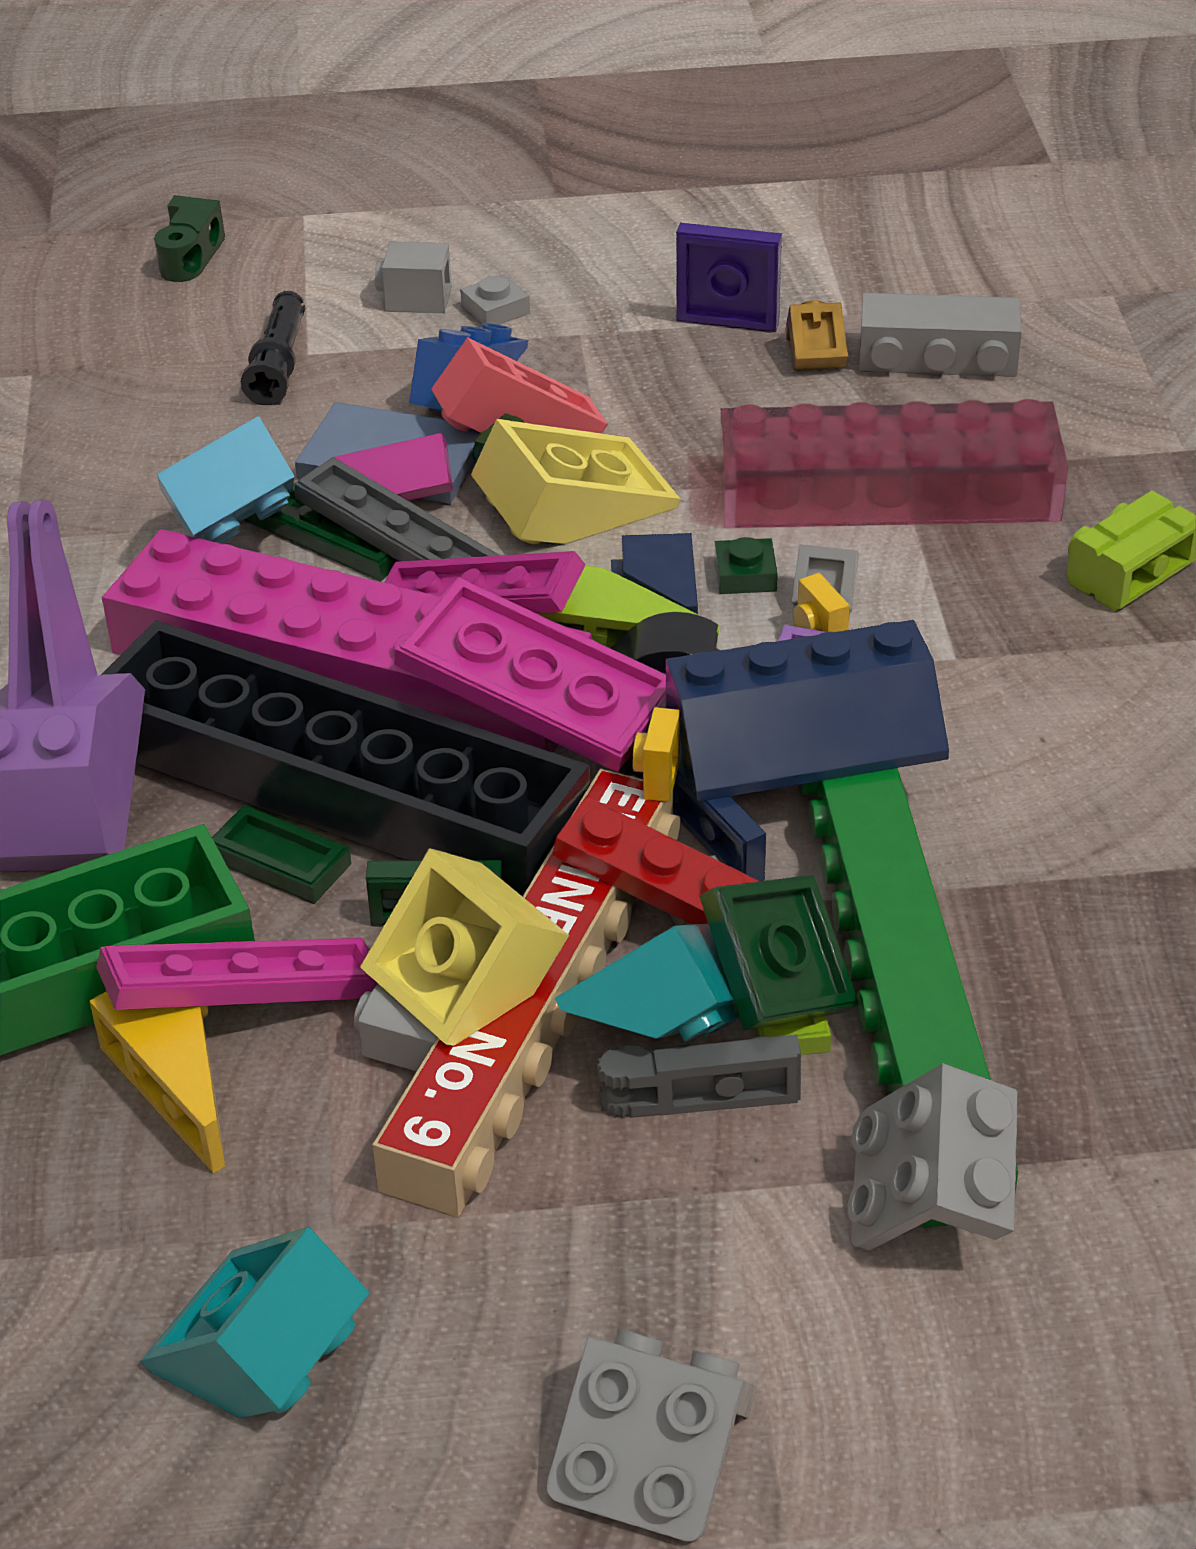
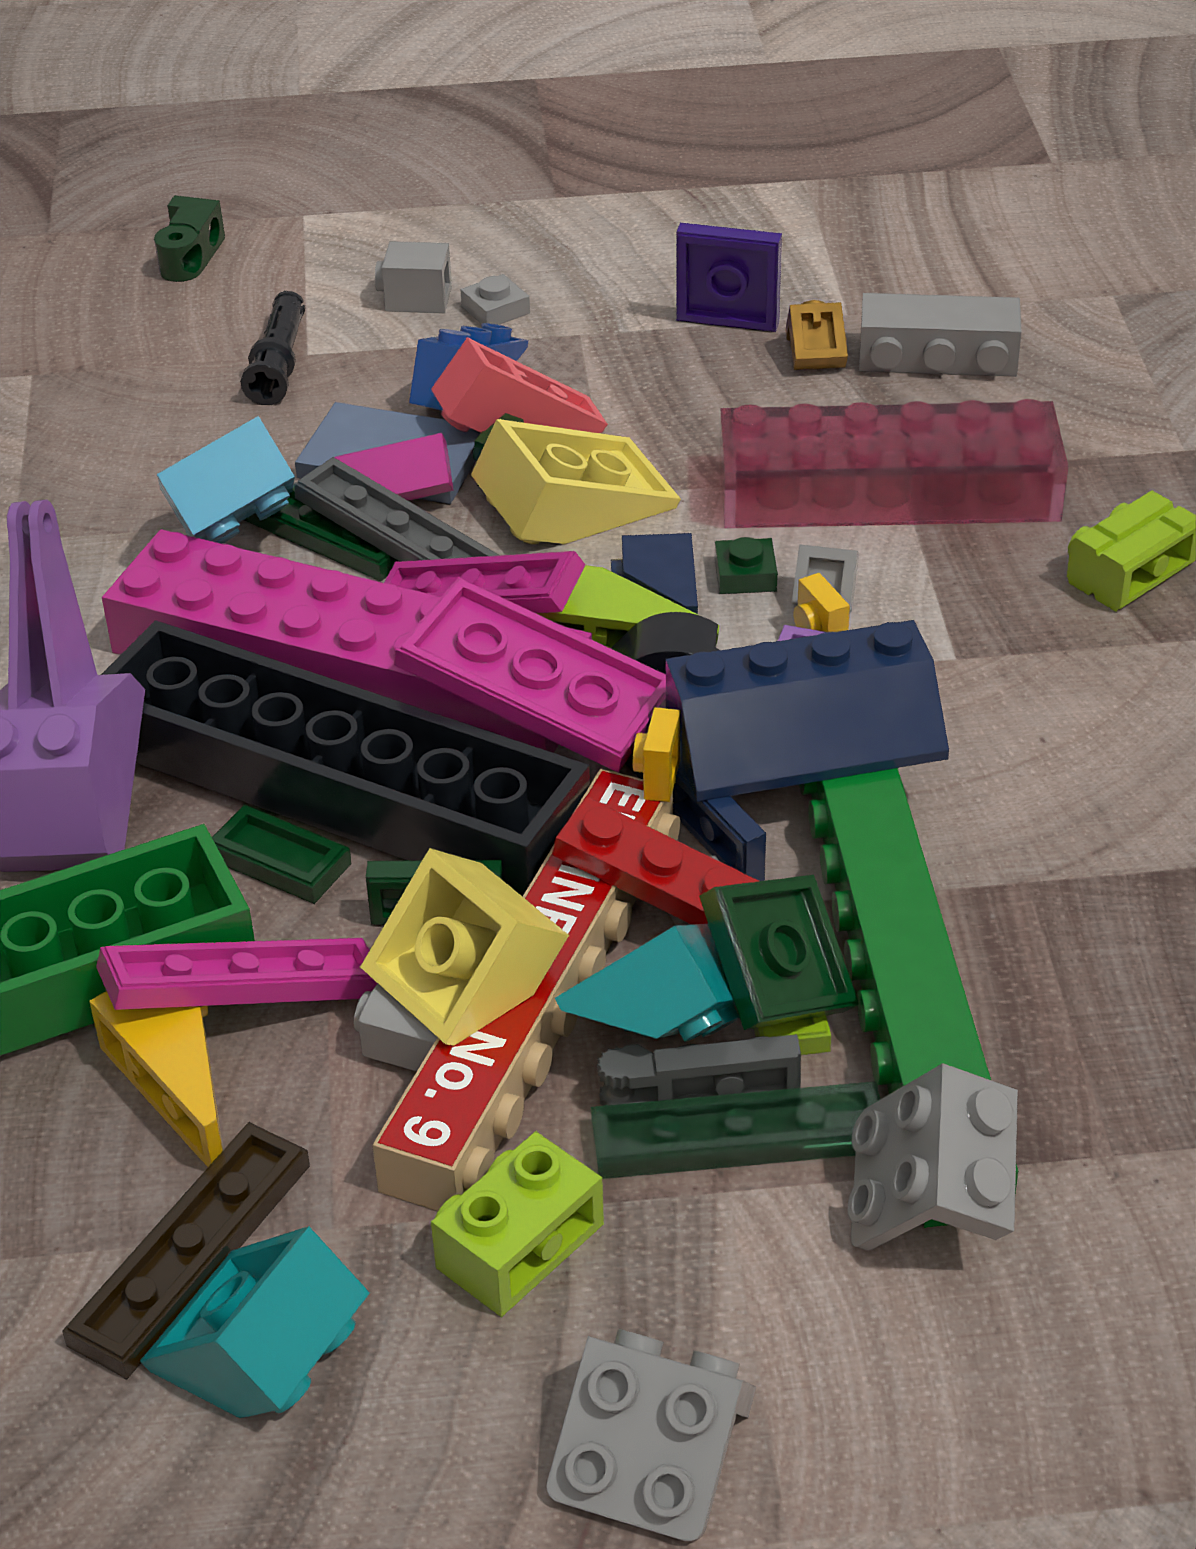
(185, 1249): none -> dark brown tile
(517, 1222): none -> lime brick
(728, 1130): none -> clear green tile

